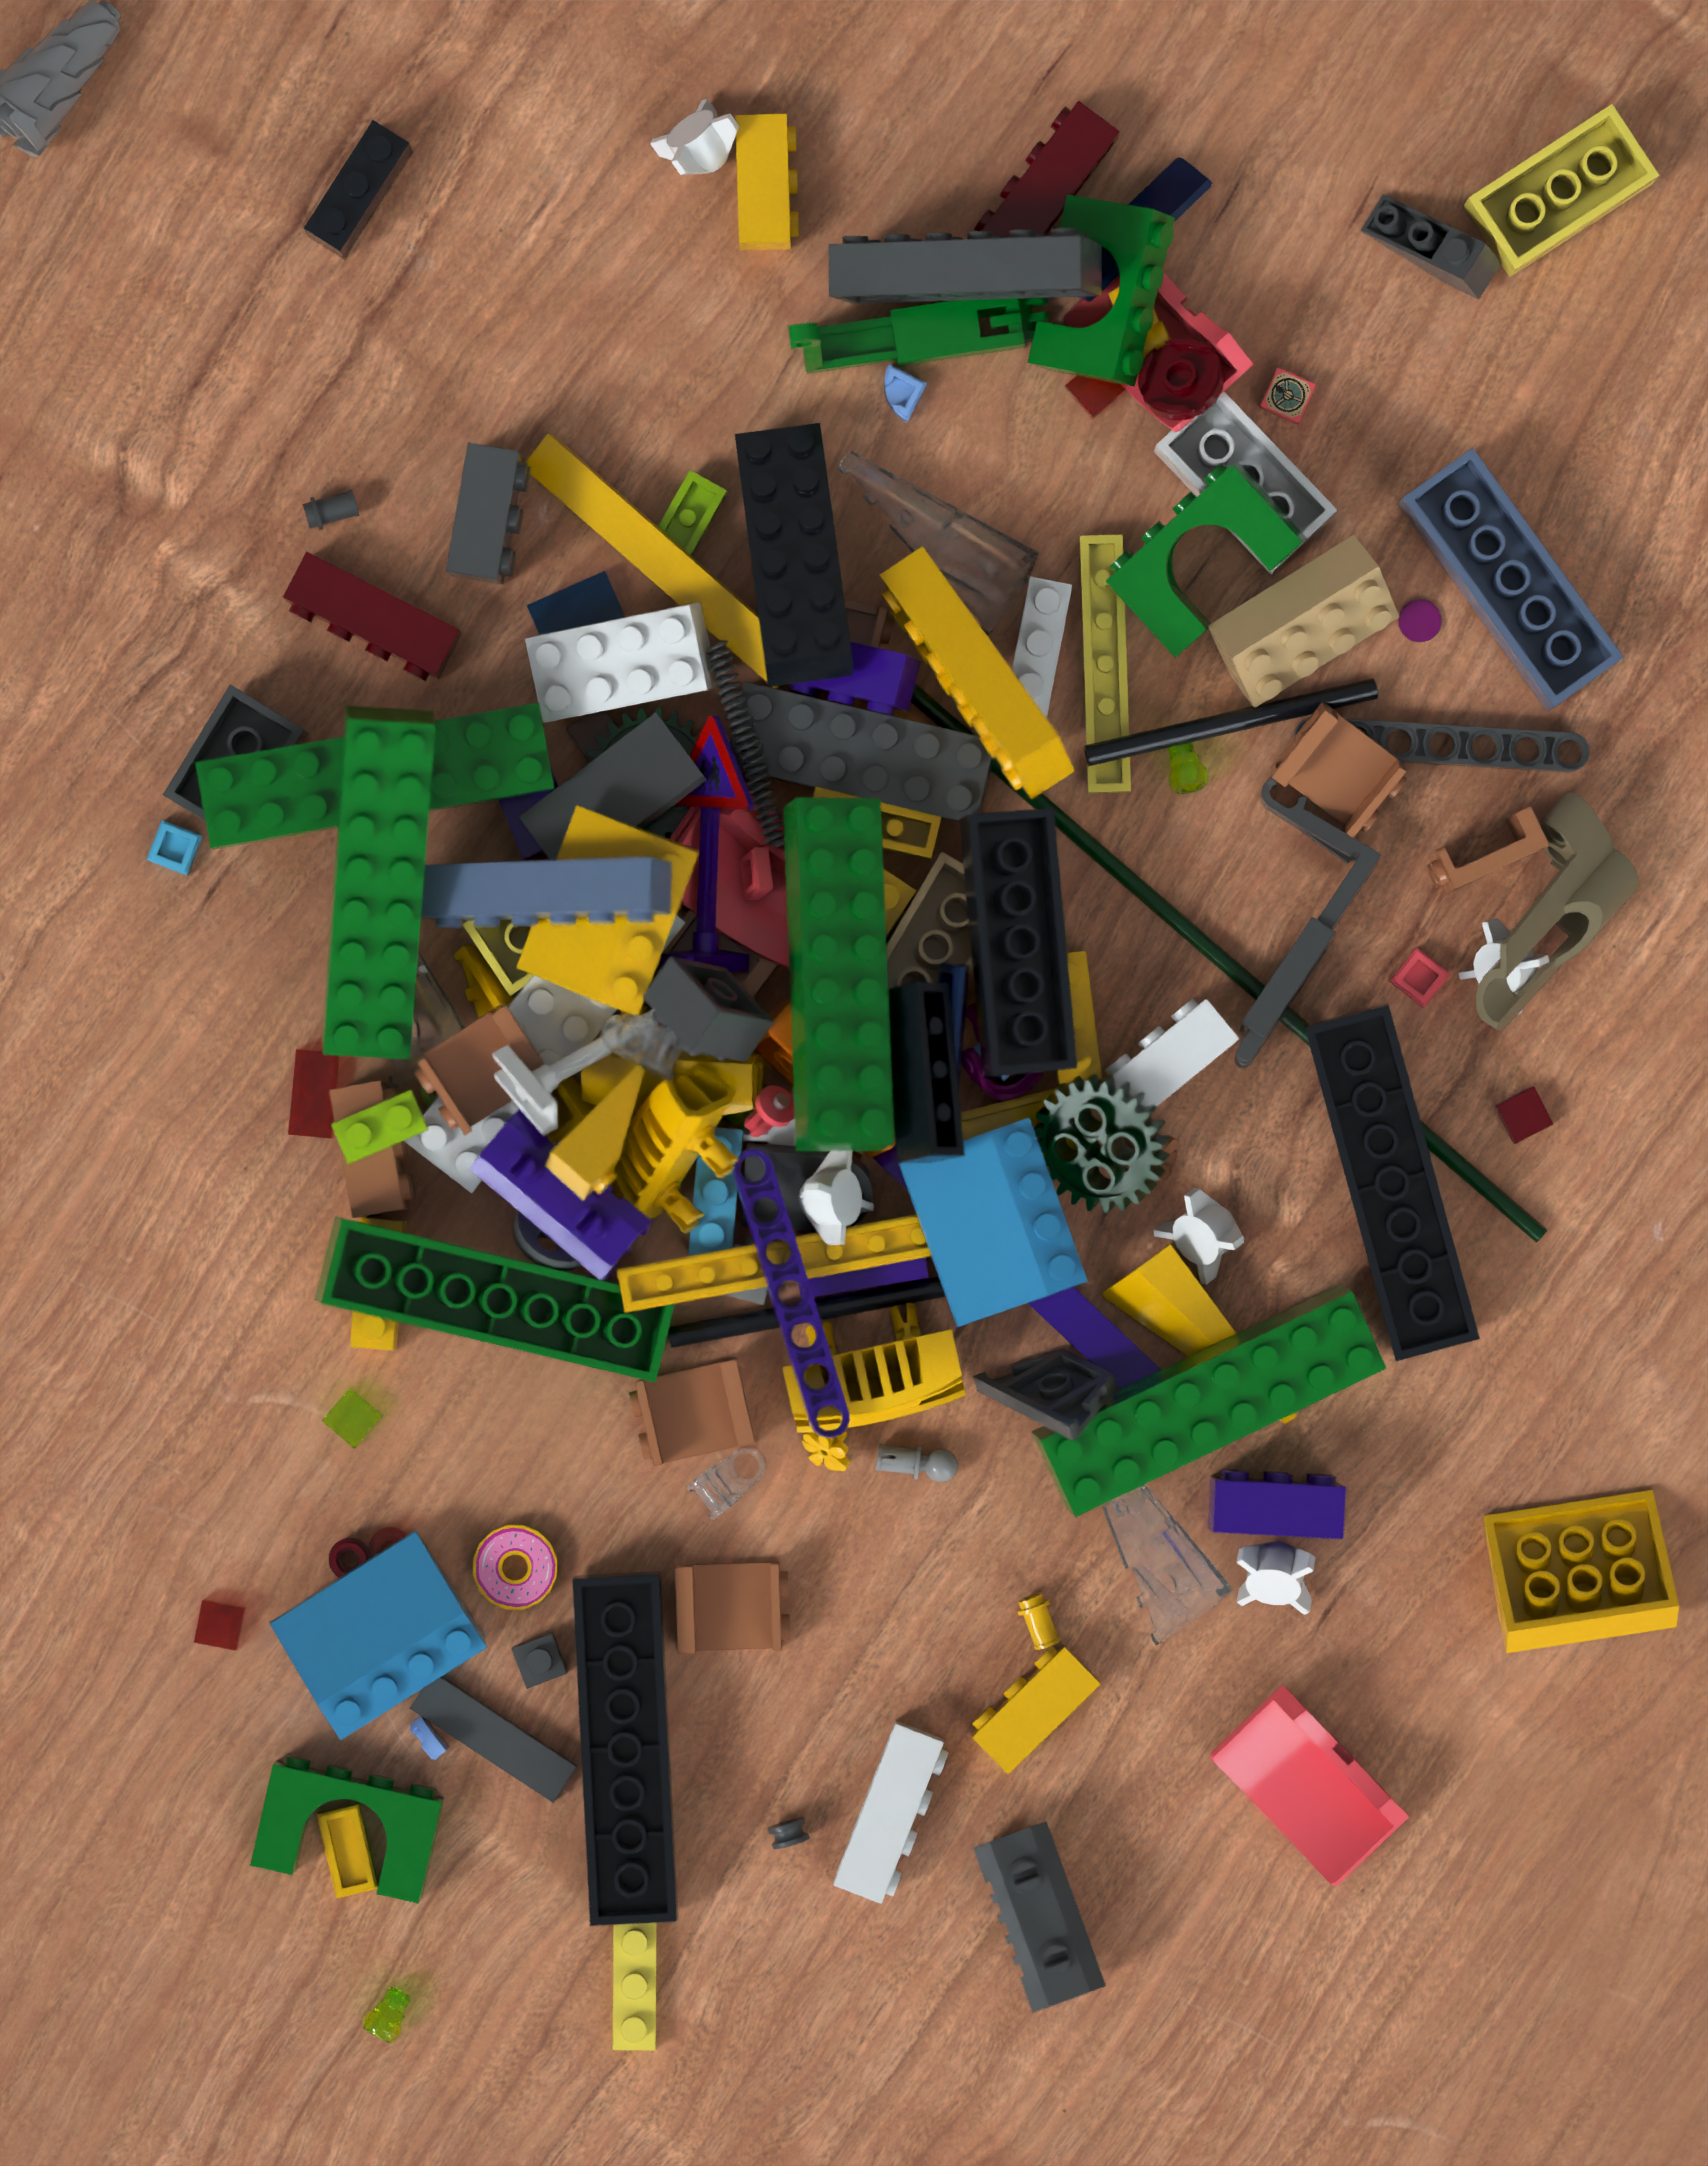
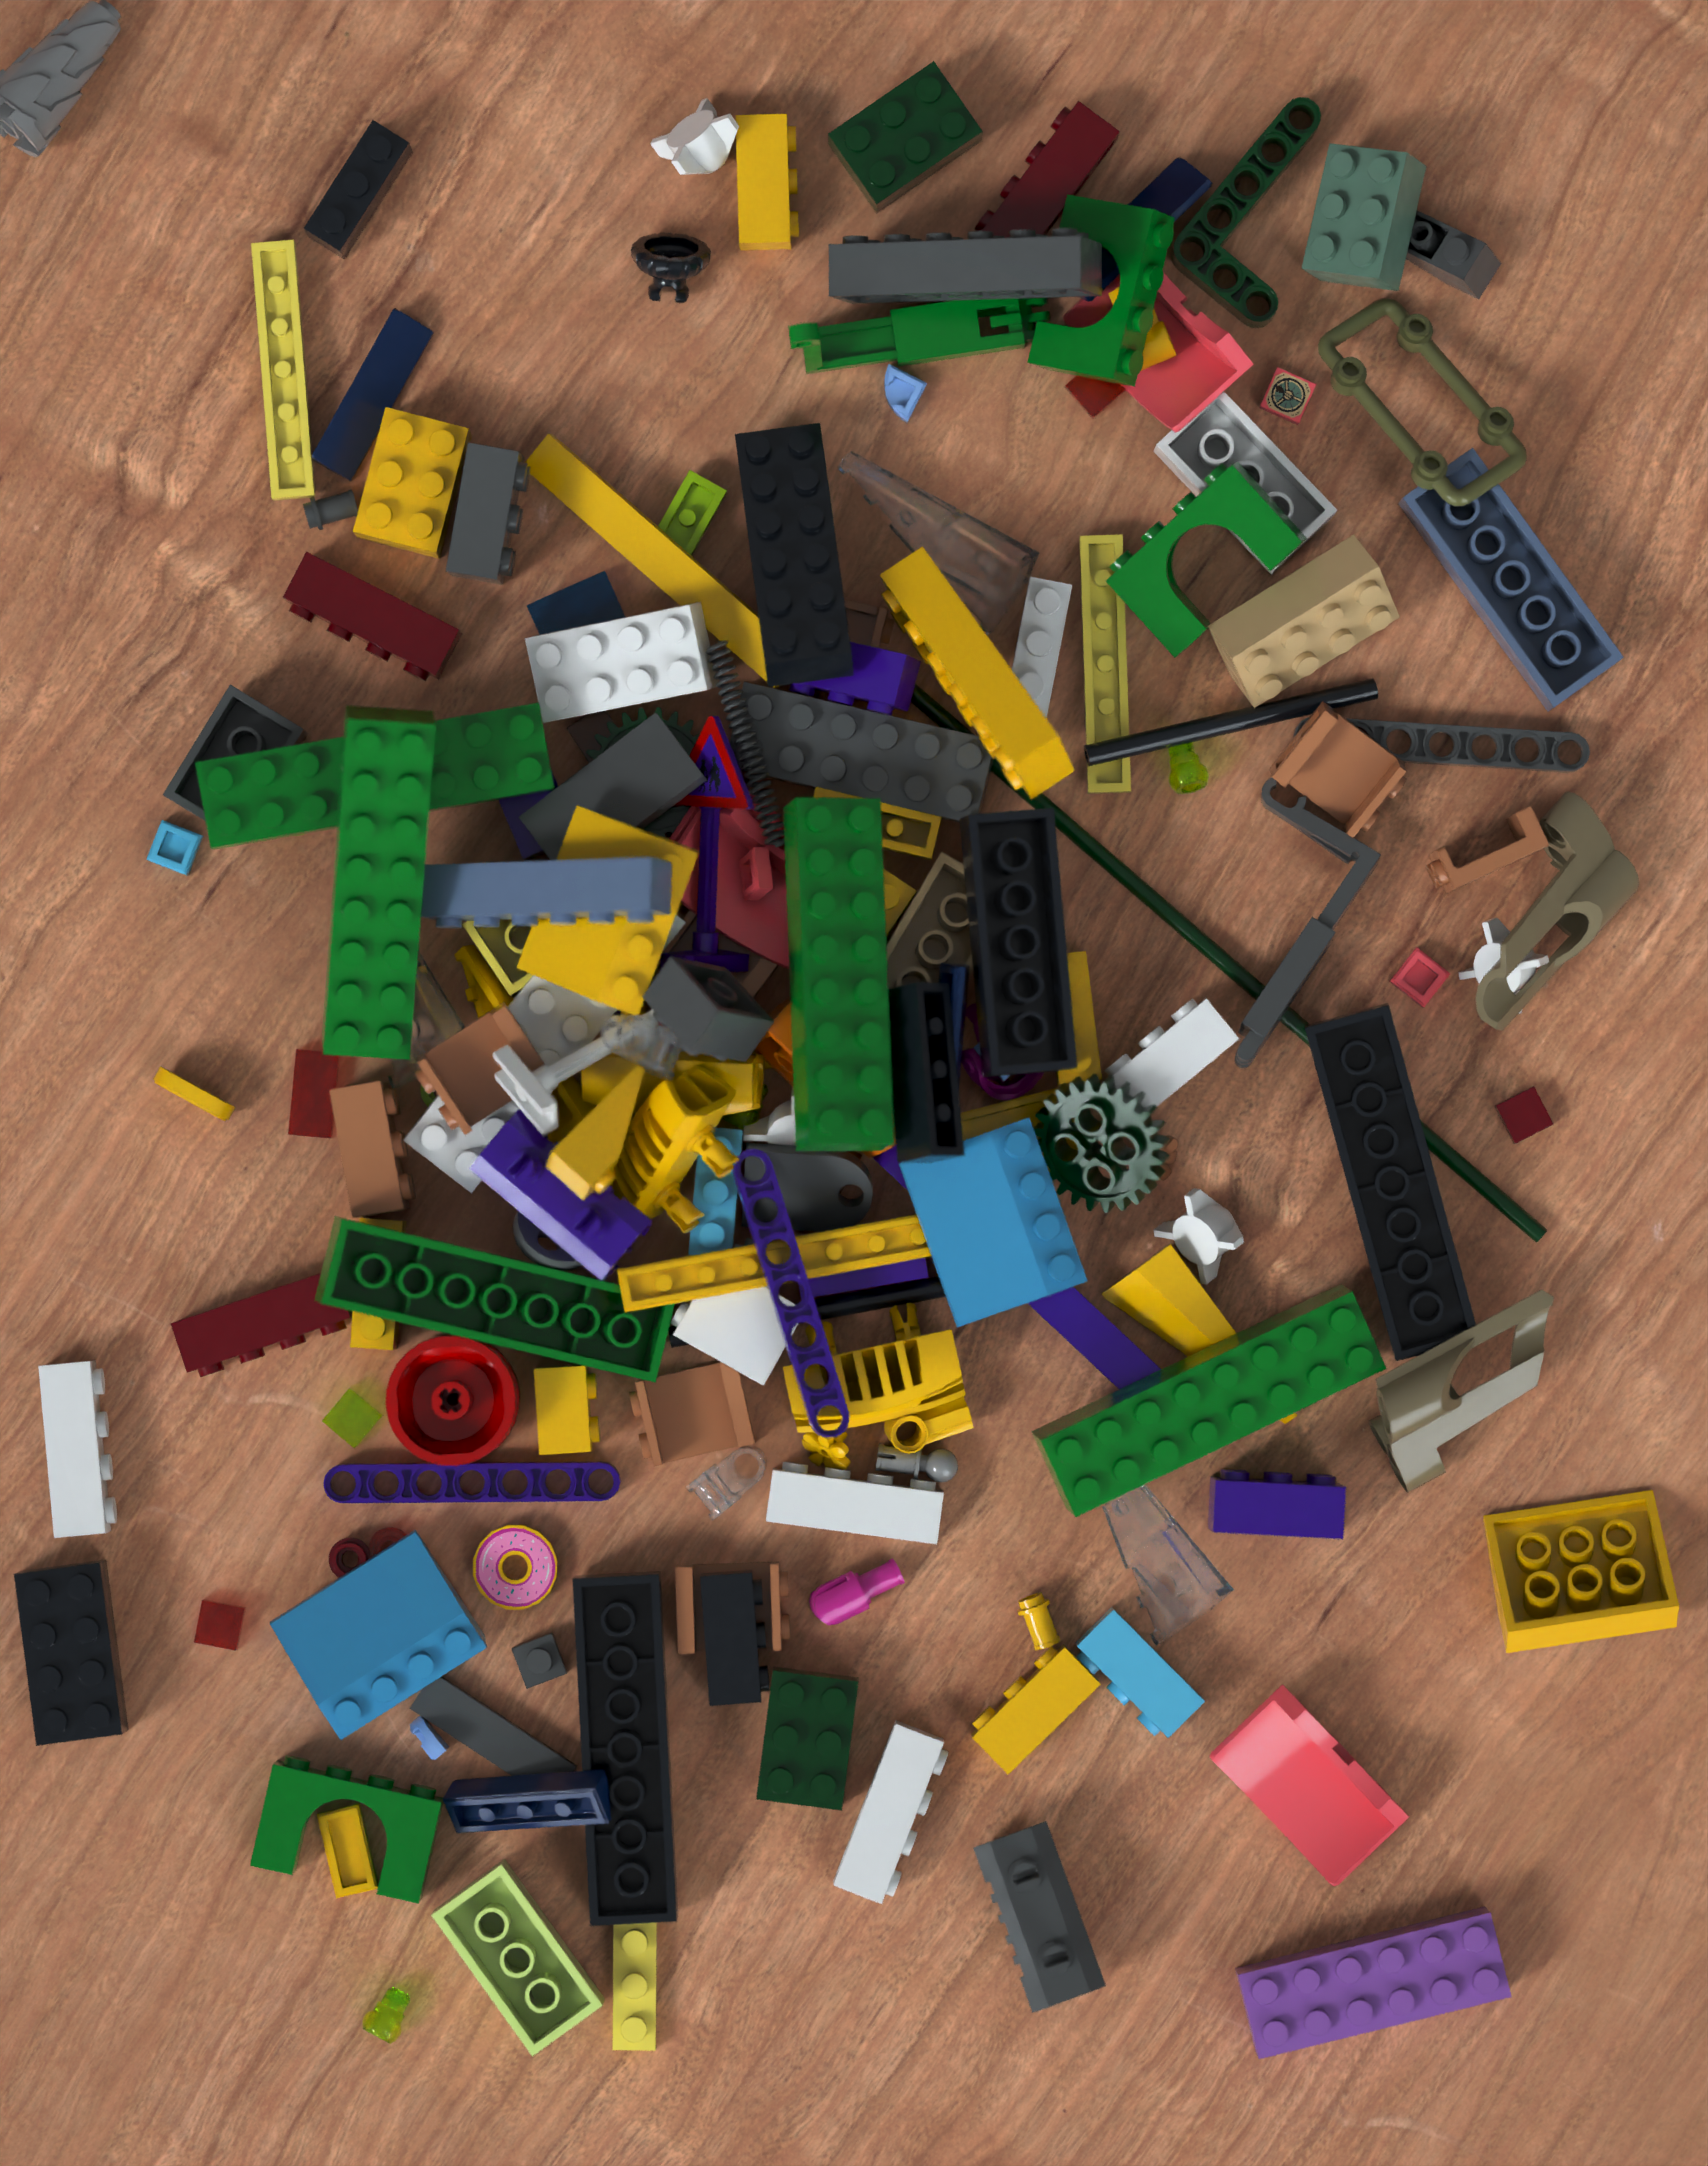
(71, 1652): none -> black brick
(75, 1448): none -> white brick
(193, 1094): none -> yellow tile
(254, 1323): none -> dark red brick
(283, 370): none -> light yellow plate
(371, 391): none -> dark blue slope
(380, 1127): lime plate -> none
(412, 482): none -> yellow brick
(431, 1425): none -> red piece
(451, 1489): none -> dark purple beam
(518, 1957): none -> yellowish green brick
(528, 1801): none -> dark blue slope
(564, 1409): none -> yellow brick
(670, 261): none -> black hair
(733, 1637): none -> black brick
(735, 1330): none -> white panel
(772, 1109): coral piece -> none
(788, 1833): dark grey bush -> none
(807, 1738): none -> dark green brick
(833, 1197): white piece -> none
(852, 1593): none -> dark pink arm
(855, 1505): none -> white brick
(905, 137): none -> dark green brick
(931, 1425): none -> yellow piece
(1053, 1390): dark grey wing -> none
(1138, 1674): none -> medium azure brick
(1181, 378): dark red tile -> none
(1238, 208): none -> dark green beam
(1275, 1575): white piece -> none
(1364, 216): none -> sand green brick
(1373, 1982): none -> medium lavender brick
(1419, 621): magenta piece -> none
(1425, 1411): none -> dark tan panel
(1428, 467): none -> olive bar
(1561, 190): light yellow brick -> none

